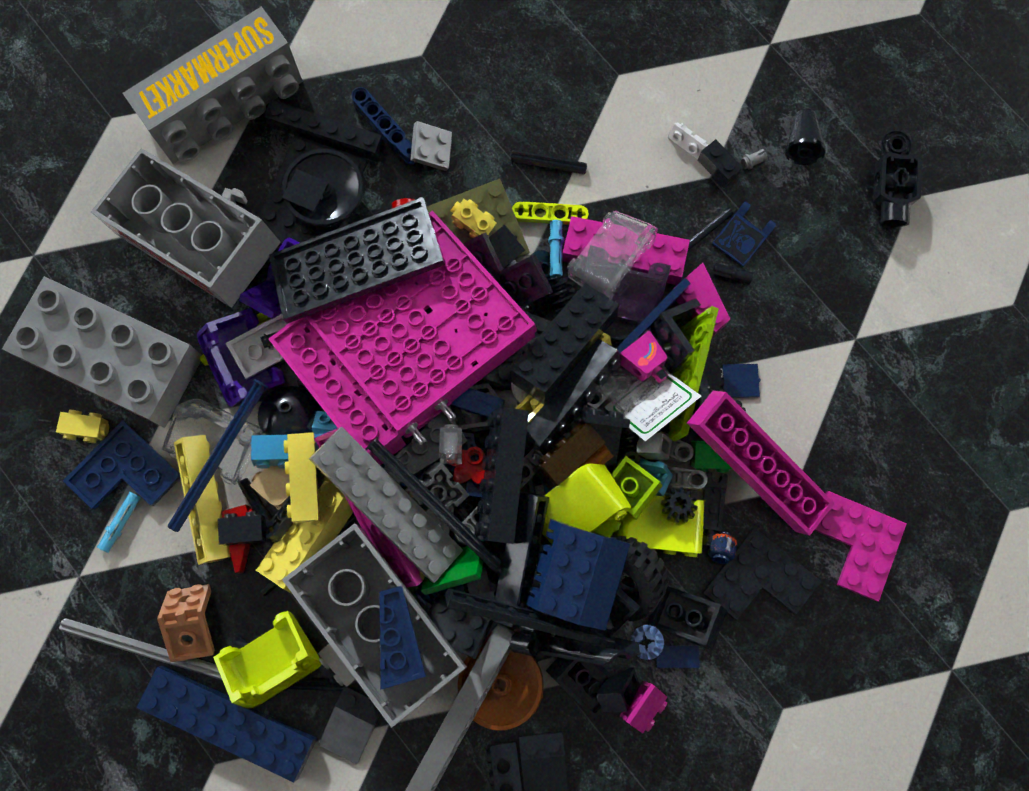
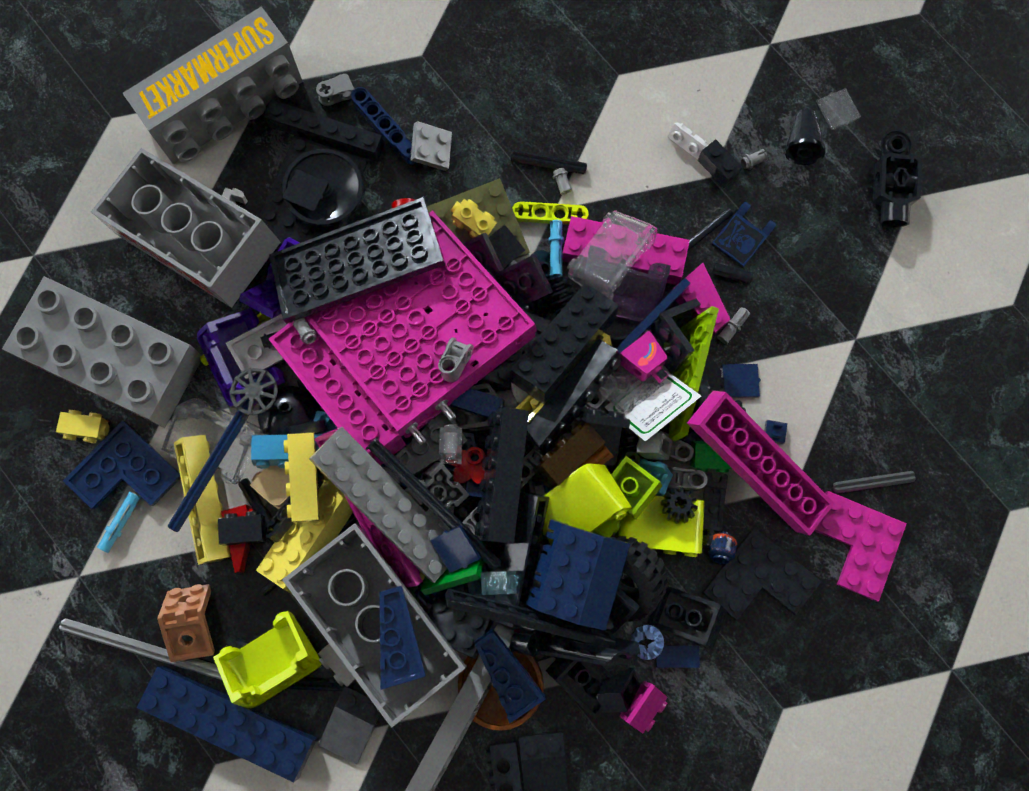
(253, 391): none -> dark grey wheel
(307, 334): none -> light grey pin
(309, 427): none -> black beam
(336, 90): none -> light grey piece
(455, 549): none -> dark blue piece
(457, 356): none -> light grey piece
(498, 582): none -> clear light blue brick
(512, 682): none -> dark blue wing
(562, 181): none -> light grey pin
(733, 325): none -> light grey axle
(776, 431): none -> dark blue tile
(838, 109): none -> clear piece
(874, 482): none -> dark grey axle

